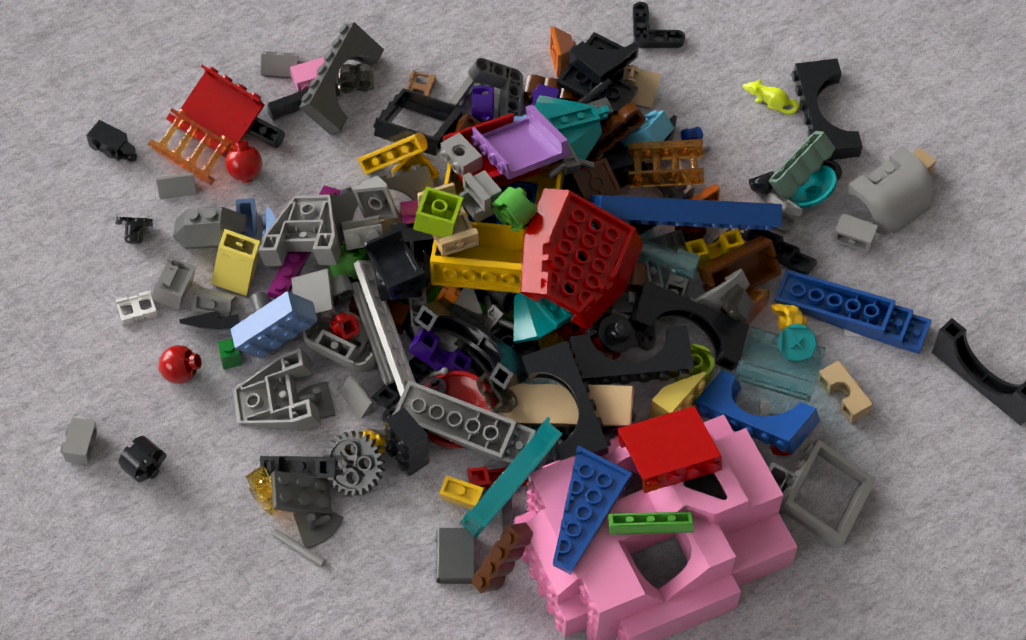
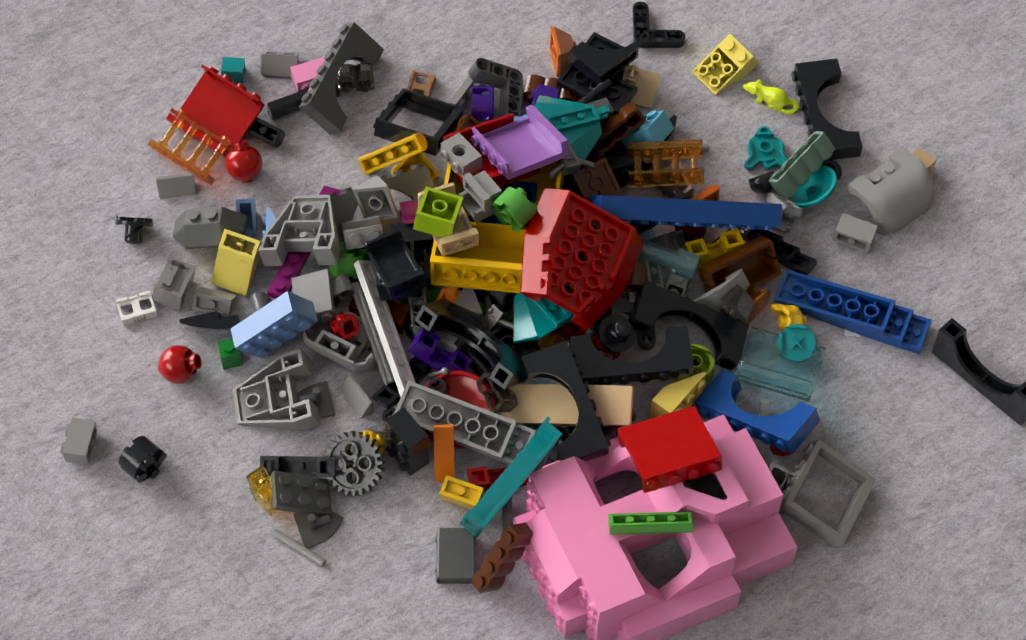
(111, 142): black hinge -> none
(234, 68): none -> teal panel
(443, 451): none -> orange tile
(590, 497): blue wing -> none
(692, 133): clear blue piece -> none
(725, 65): none -> light yellow slope
(765, 150): none -> teal tile
(837, 378): tan arch -> none

